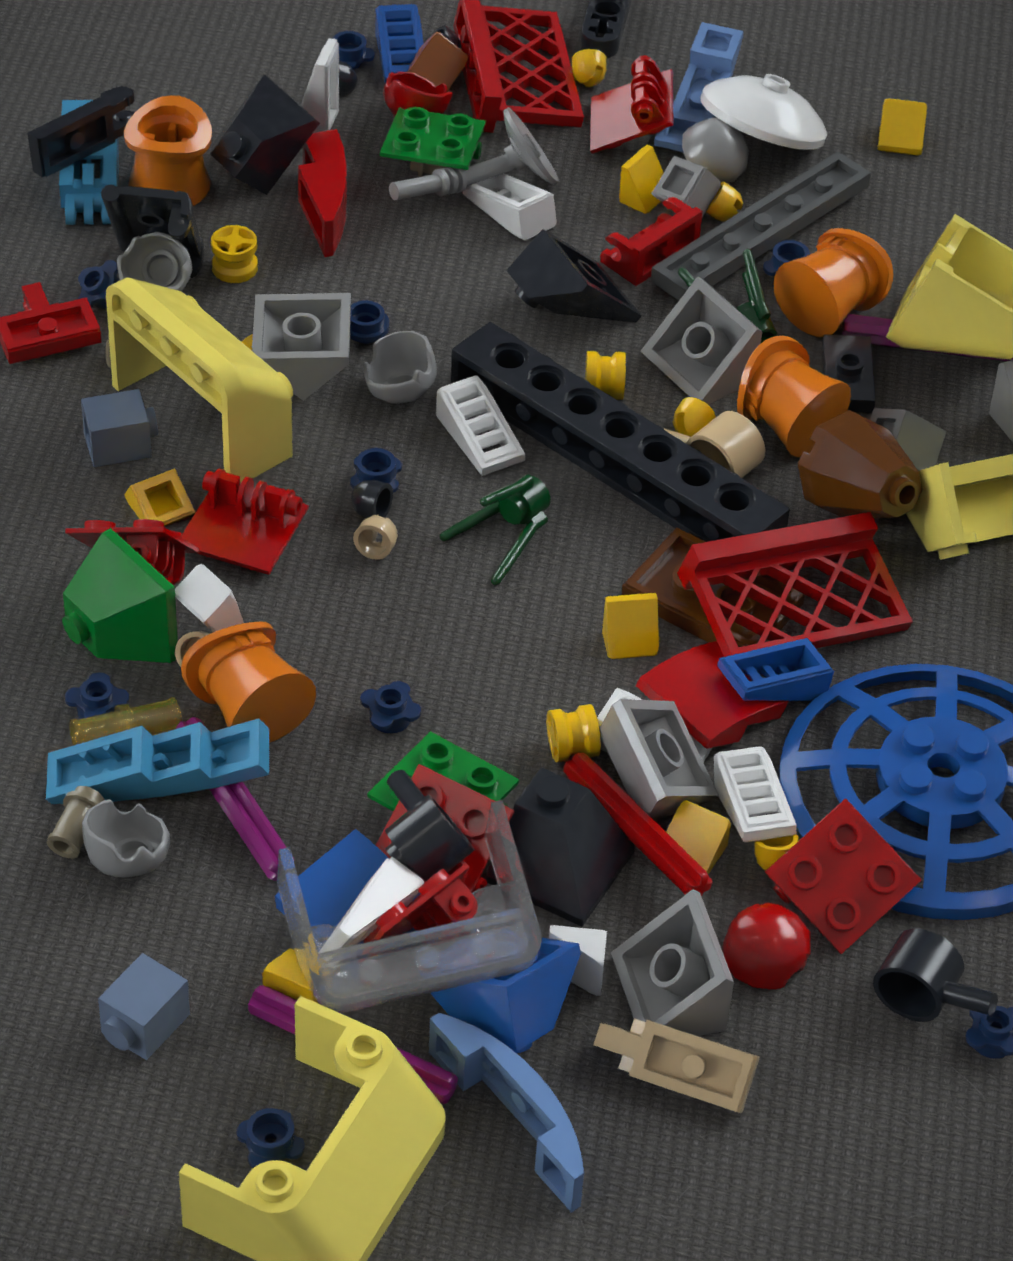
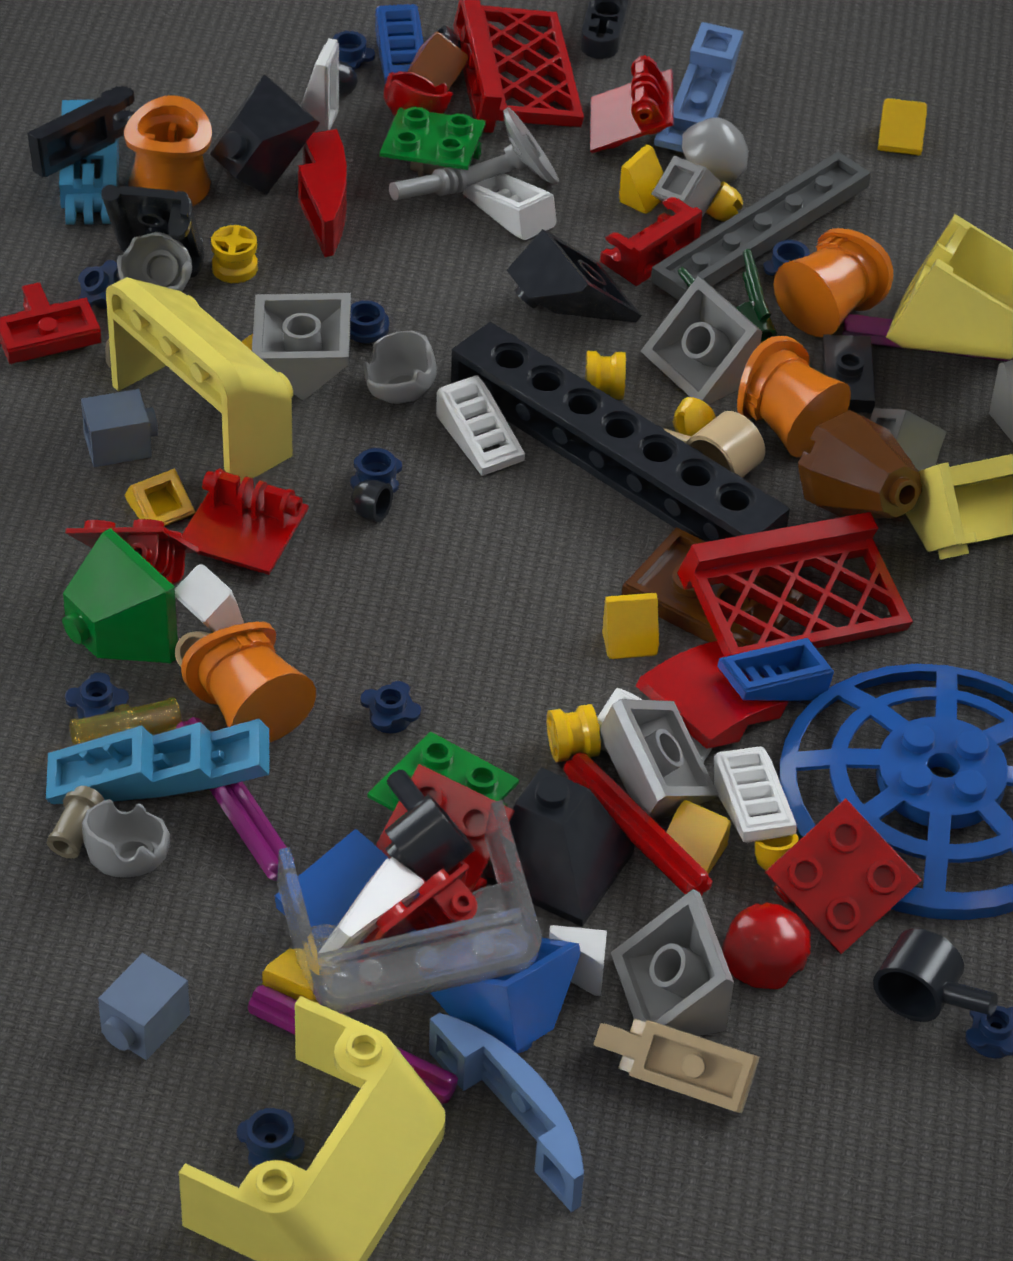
(366, 534): tan hinge -> none
(518, 504): dark green plant -> none
(589, 67): yellow hinge -> none
(765, 110): white dish -> none

